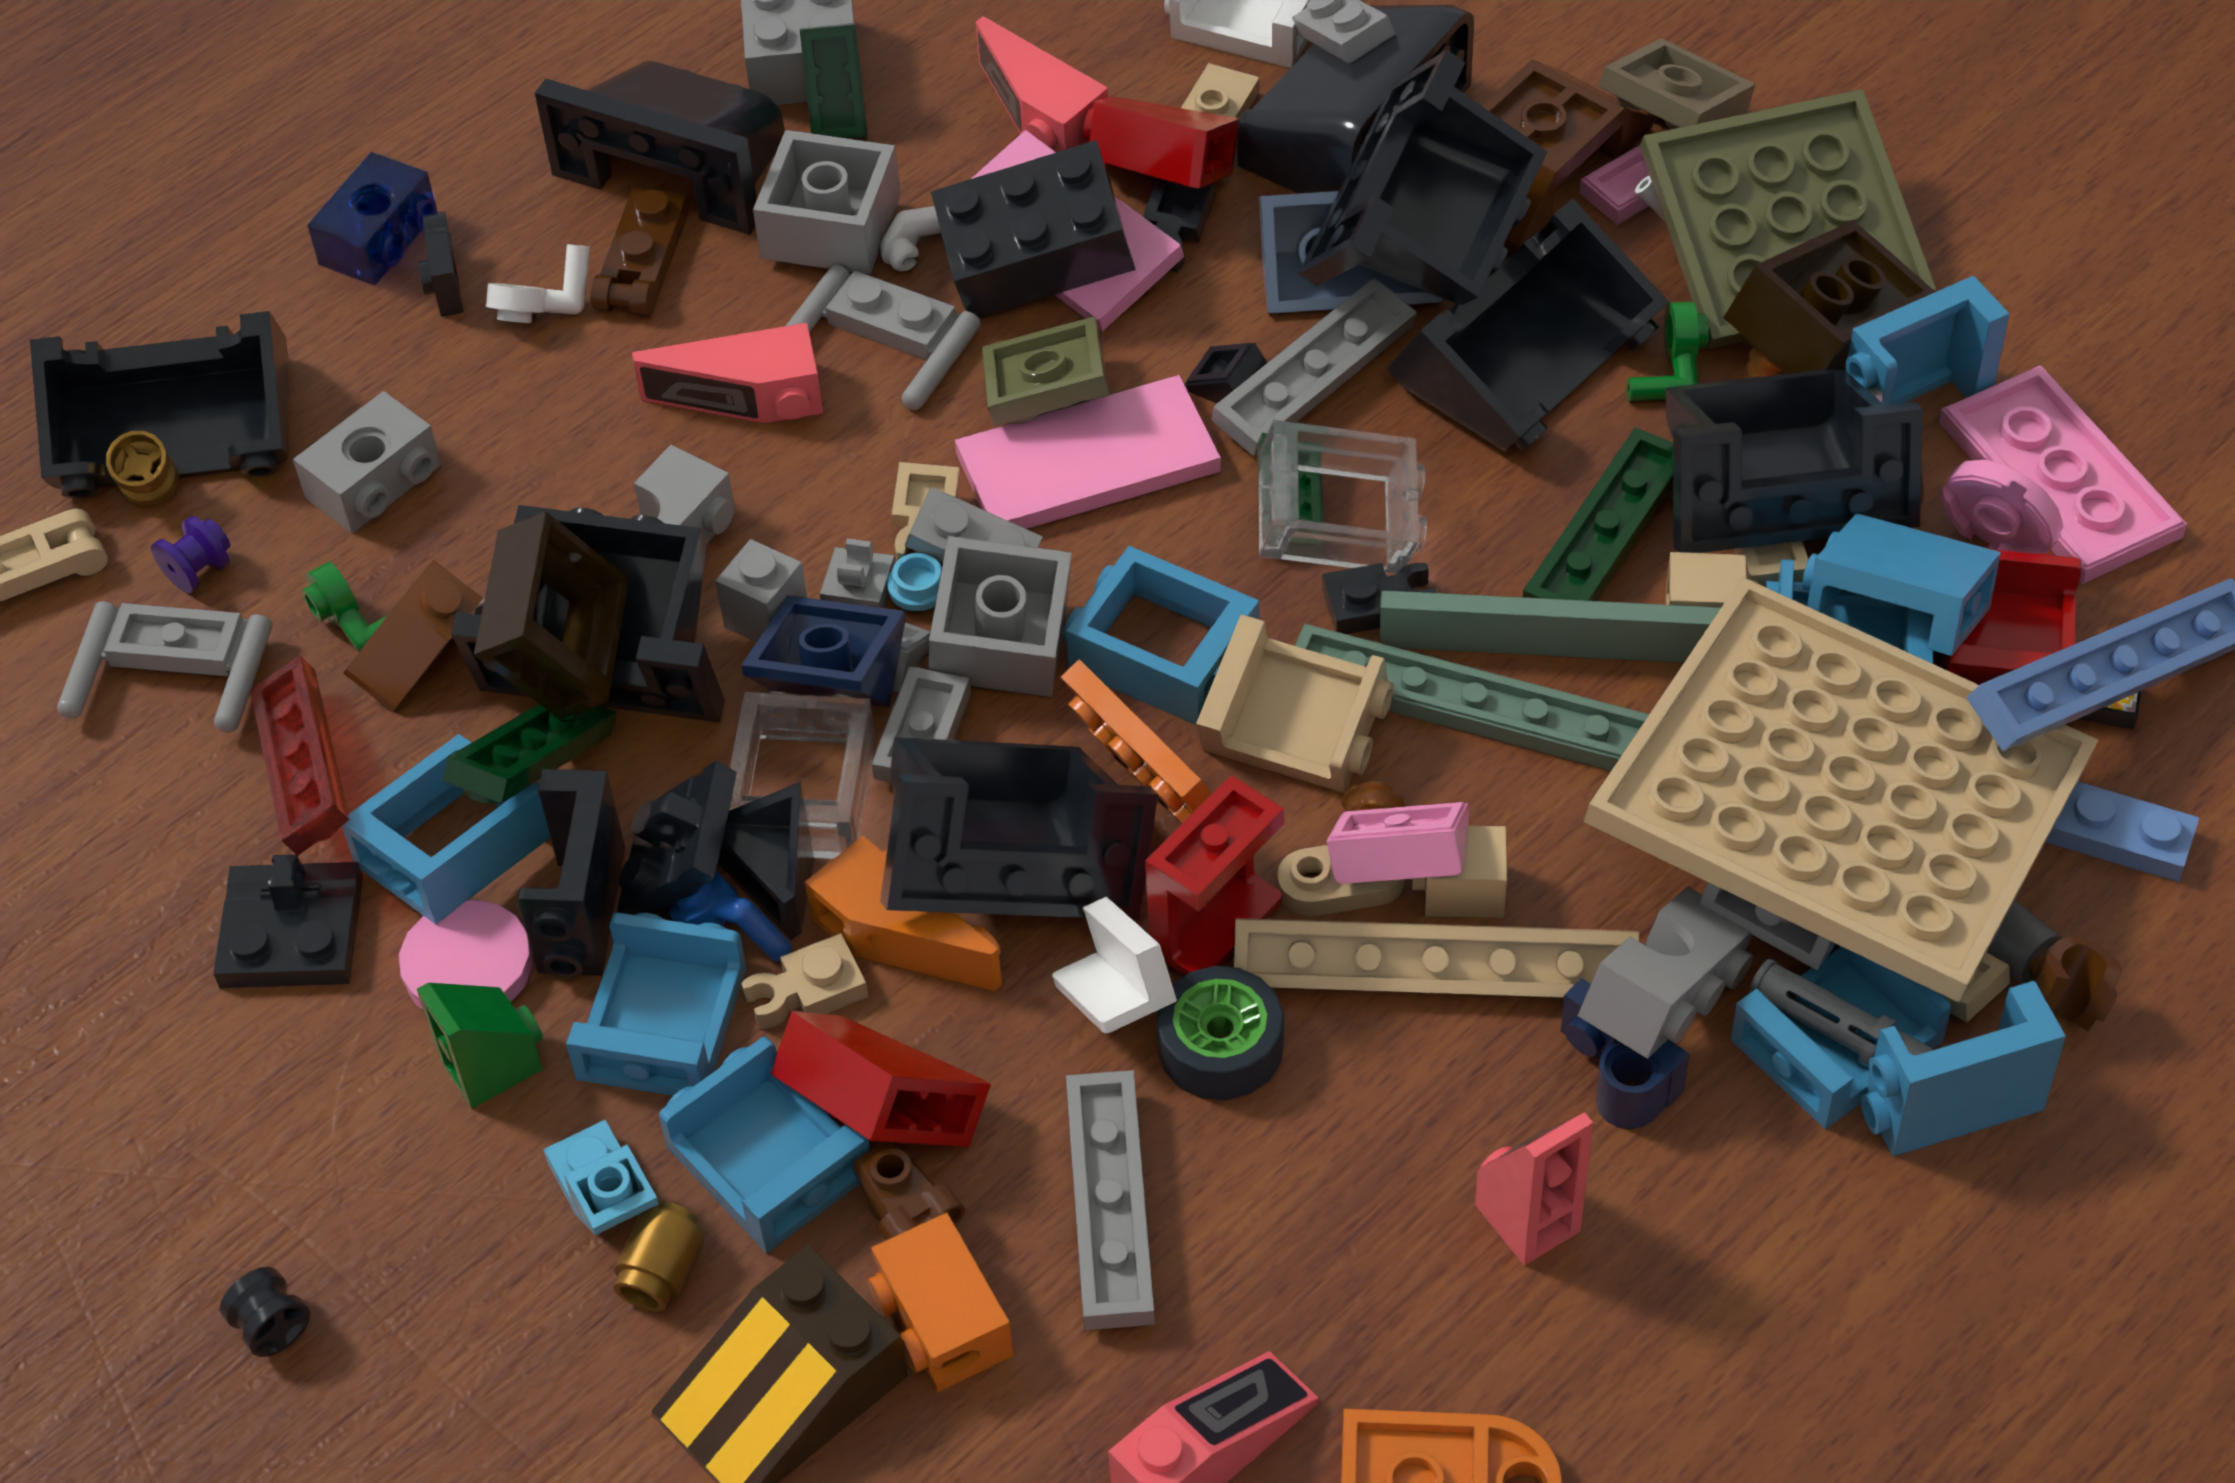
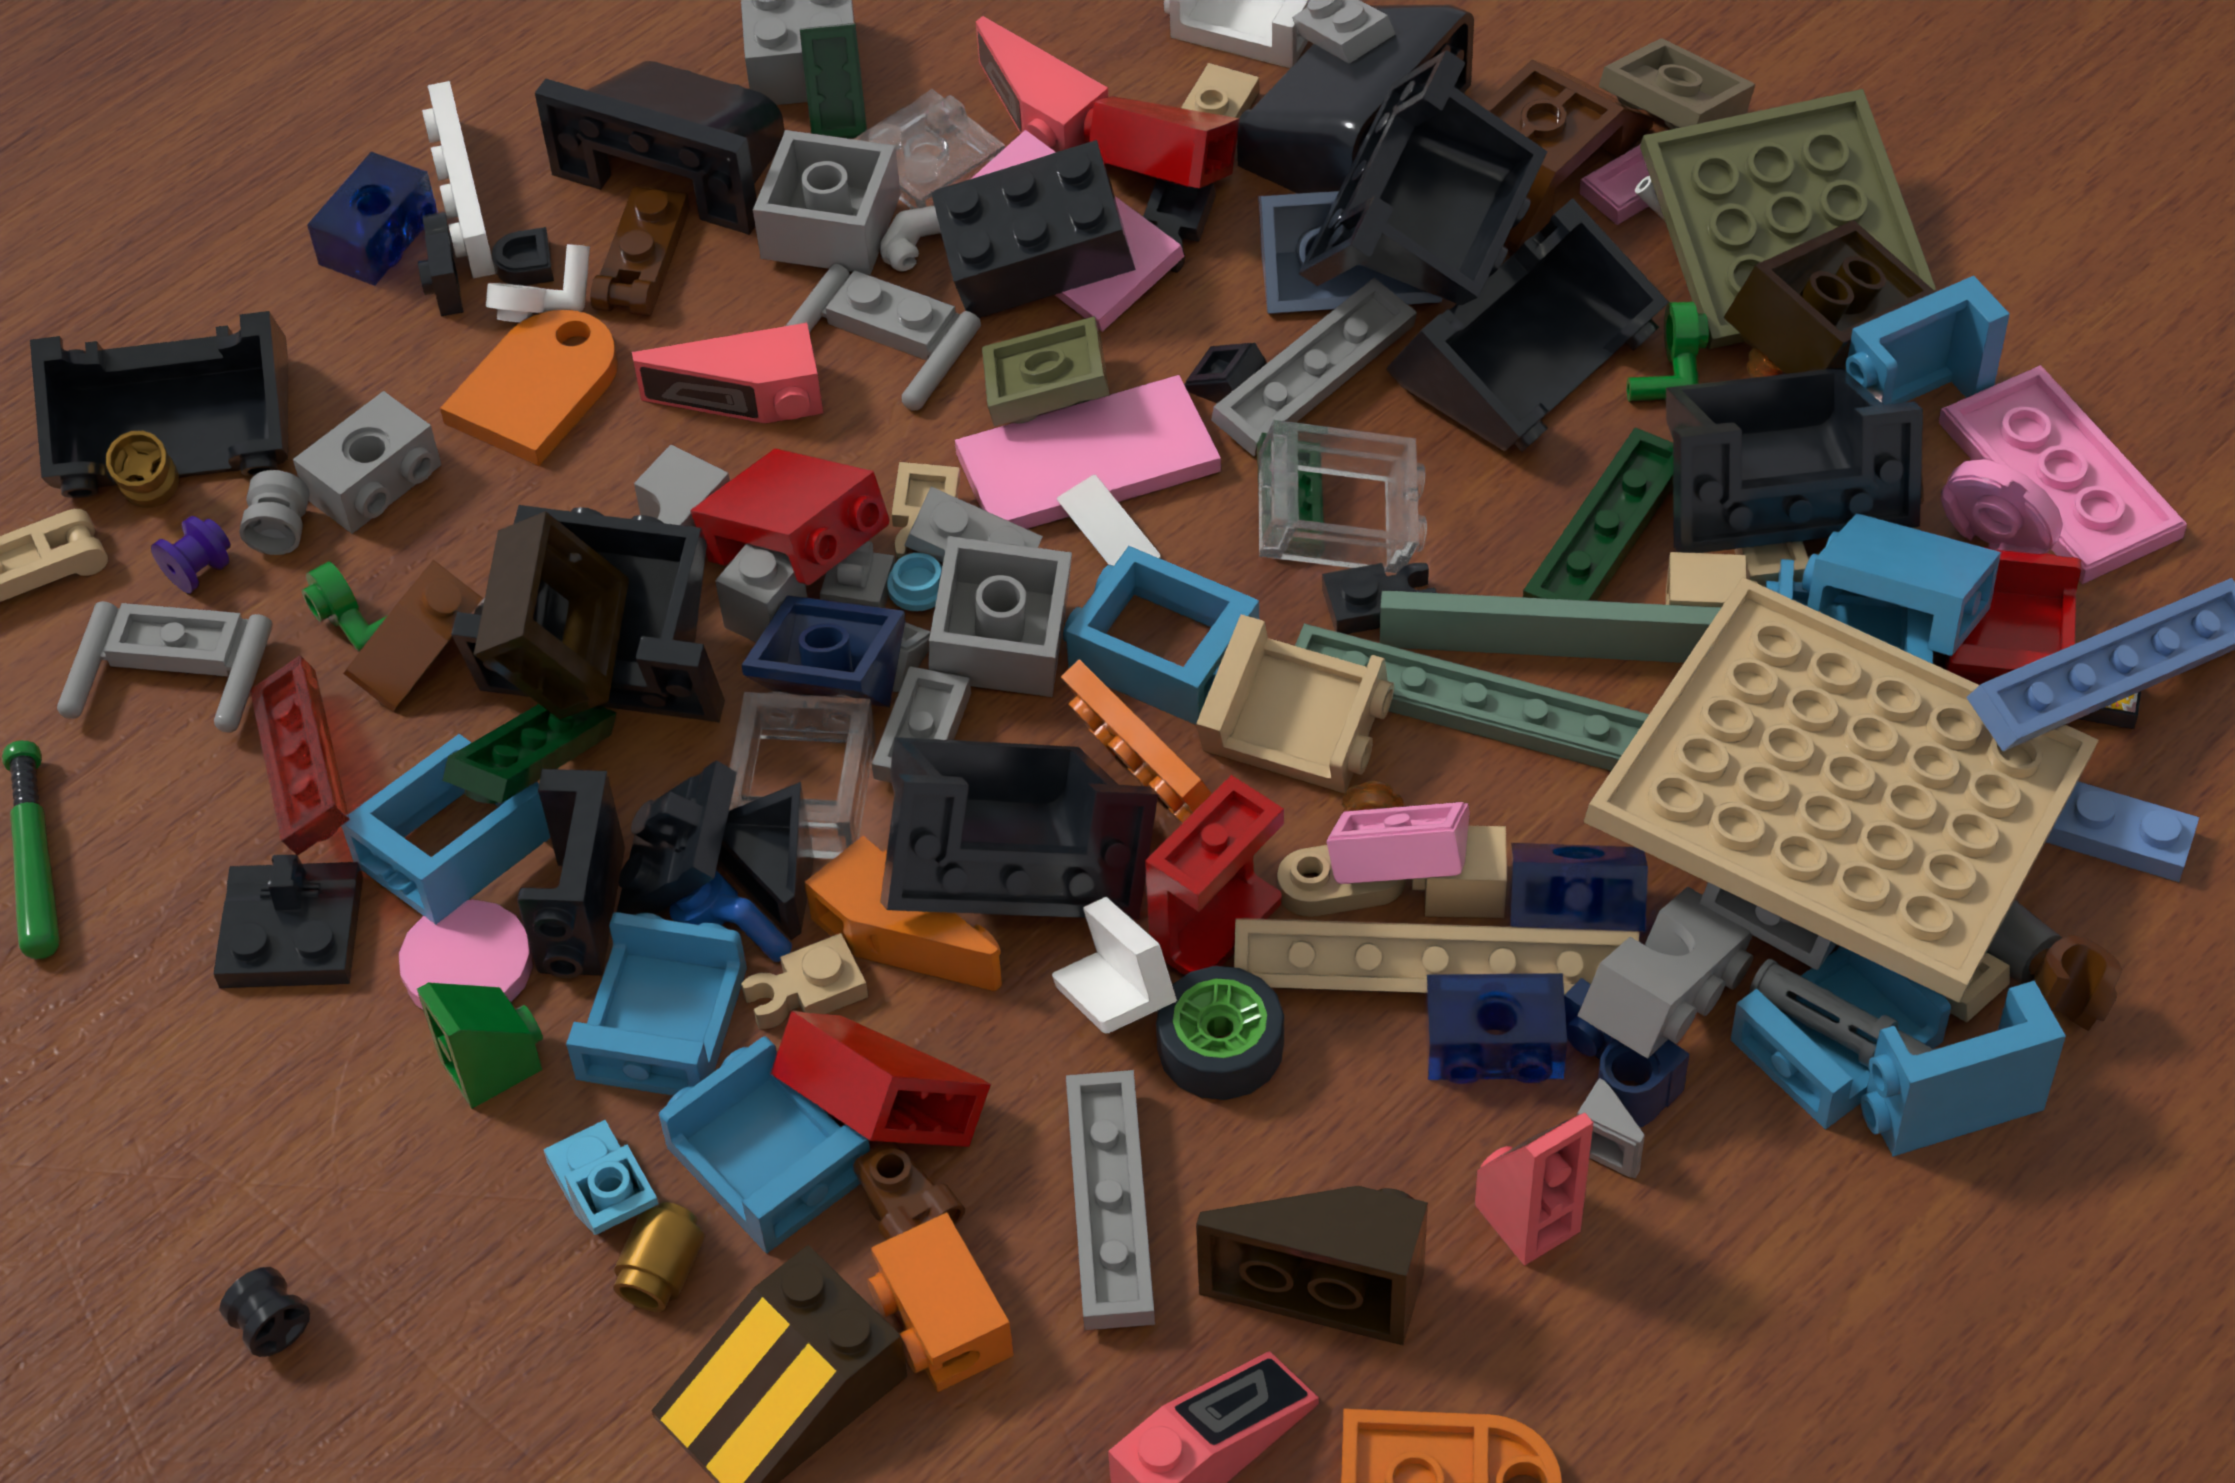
(32, 869): none -> green piece
(274, 512): none -> light grey wheel
(460, 195): none -> white plate
(524, 257): none -> black tile
(534, 386): none -> orange tile
(795, 507): none -> red panel
(934, 146): none -> clear hinge
(1104, 520): none -> white sticker
(1320, 1258): none -> dark brown slope
(1521, 1005): none -> clear blue brick
(1578, 887): none -> clear blue brick
(1615, 1135): none -> light grey slope

